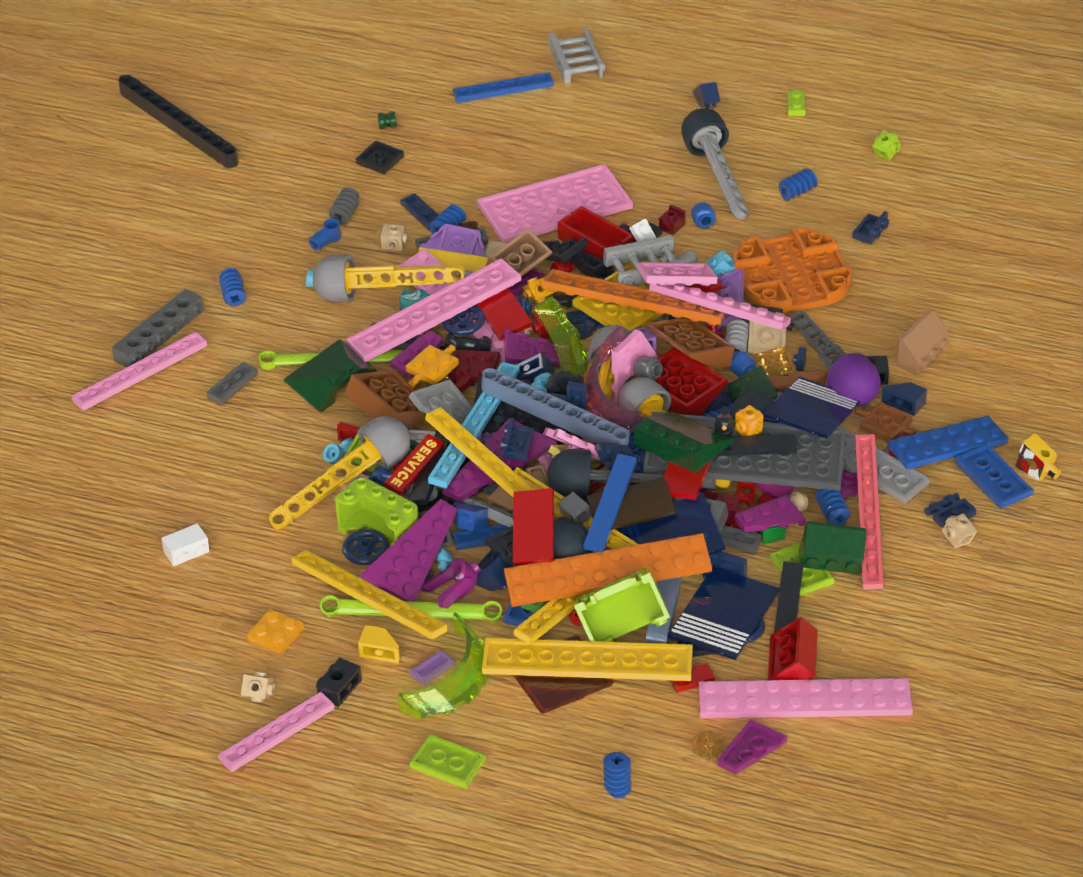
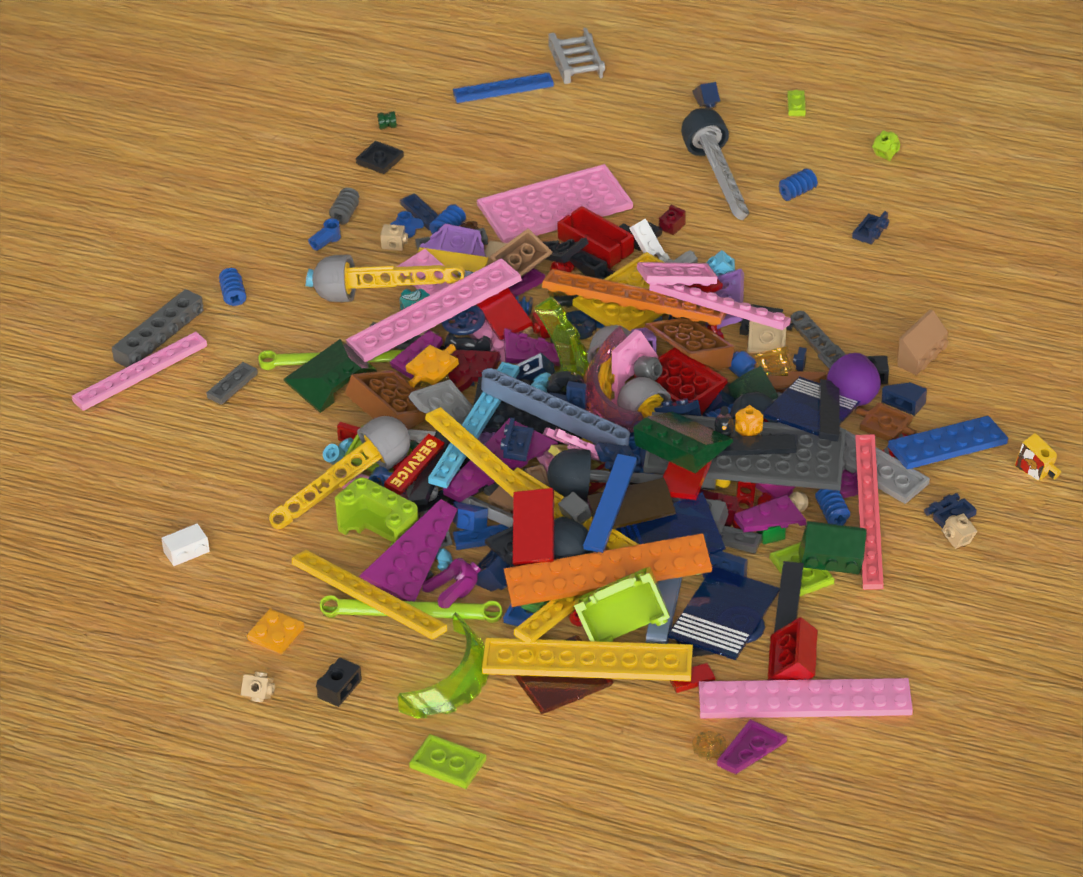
(178, 121): black beam -> none
(276, 732): bright pink plate -> none
(364, 546): dark blue plate -> none
(378, 644): yellow slope -> none
(411, 224): none -> blue plate
(432, 668): medium lavender tile -> none
(535, 290): light orange brick -> none
(617, 774): blue piece -> none
(638, 251): light grey fence -> none
(681, 406): none -> dark blue bracket
(703, 215): blue head -> none
(737, 334): light grey piece -> none
(793, 270): orange plate -> none
(829, 411): none -> black tile
(994, 466): blue plate -> none

